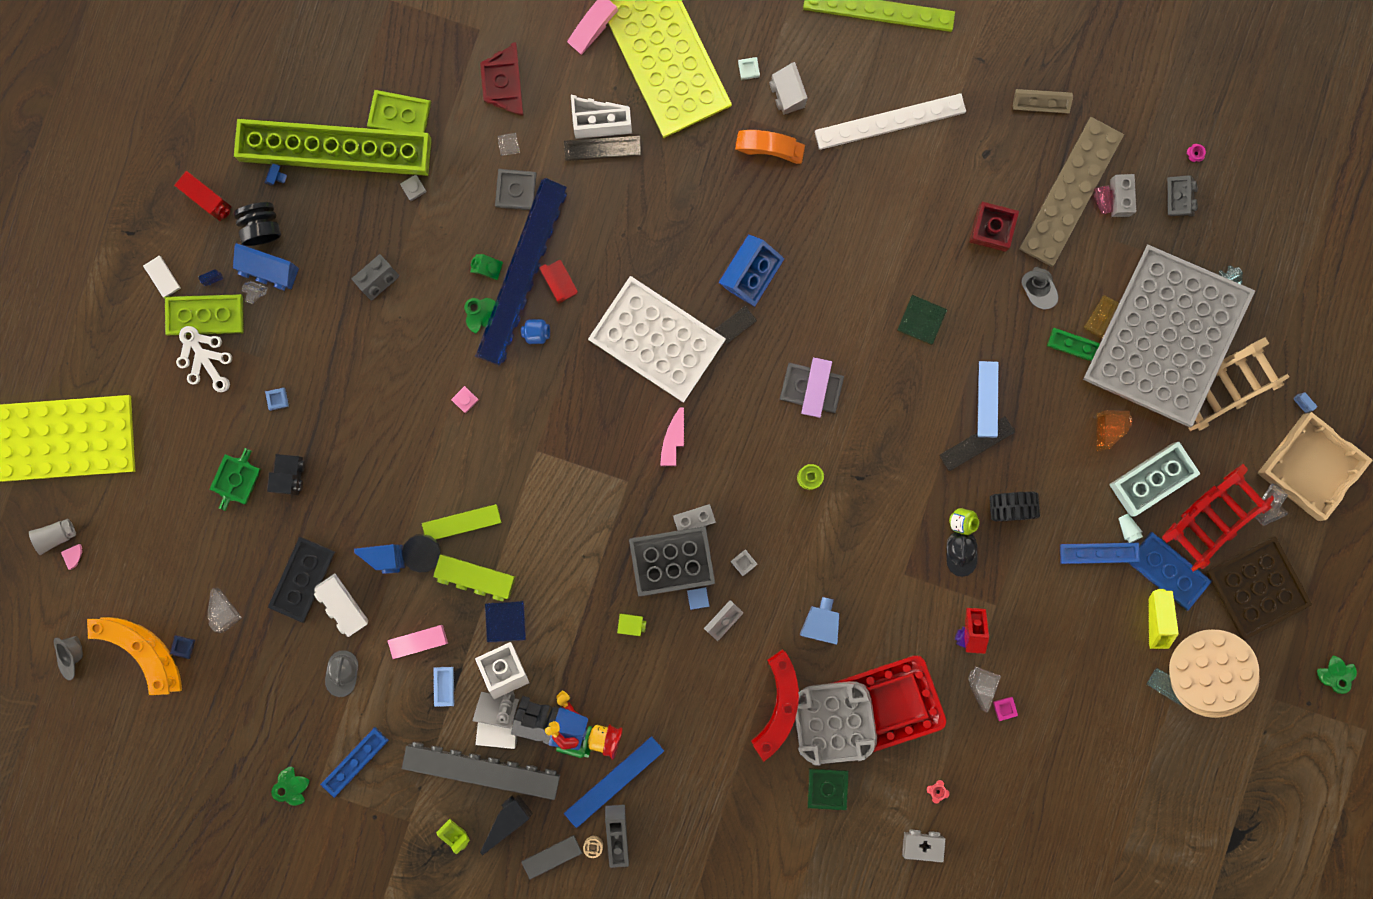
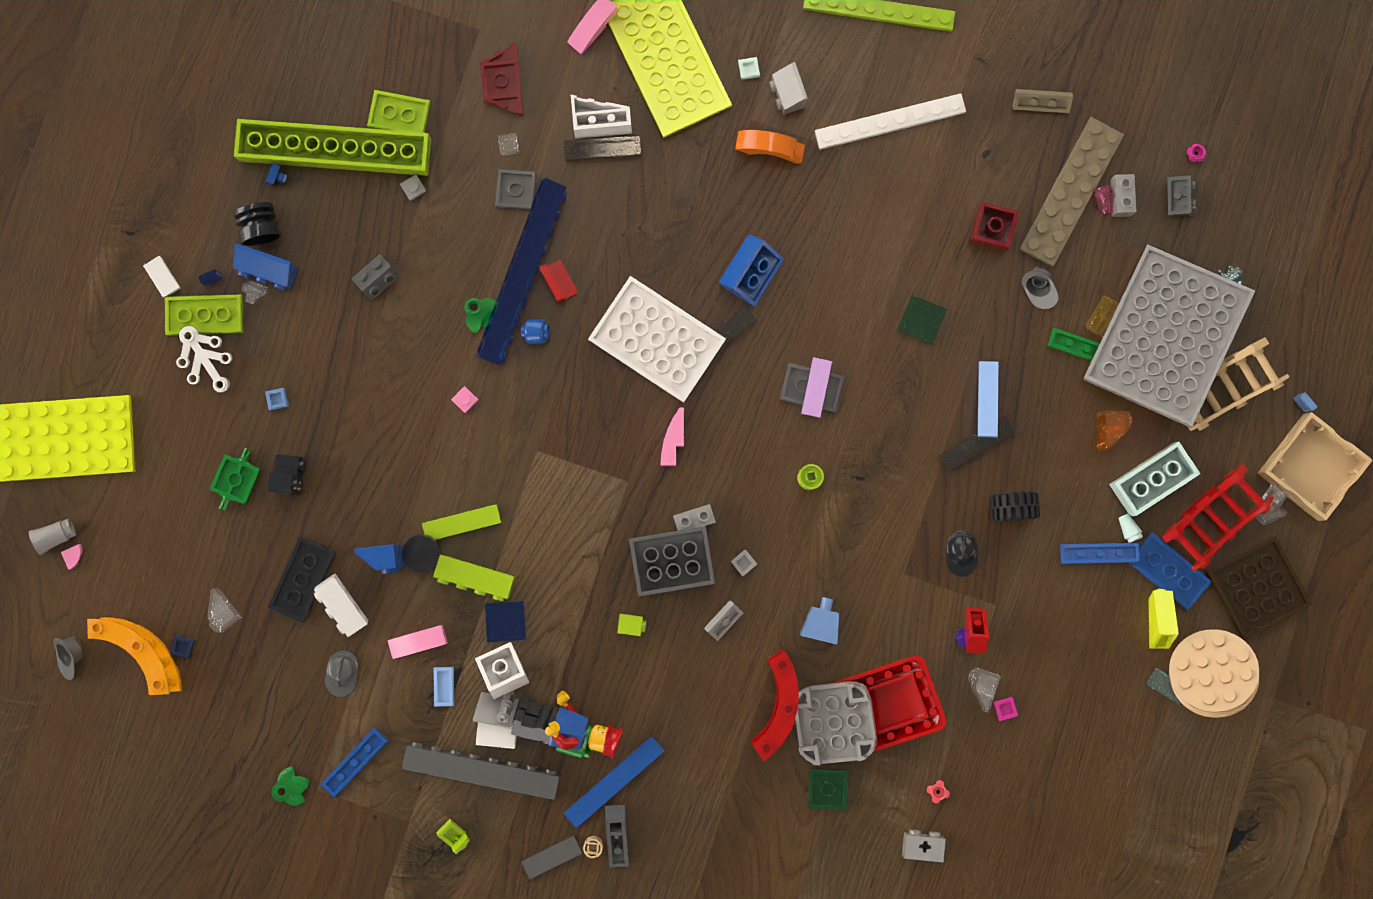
(203, 196): red window -> none
(486, 266): green bracket -> none
(510, 817): black slope -> none
(698, 598): medium blue tile -> none
(964, 521): lime head -> none
(1337, 672): green plate -> none

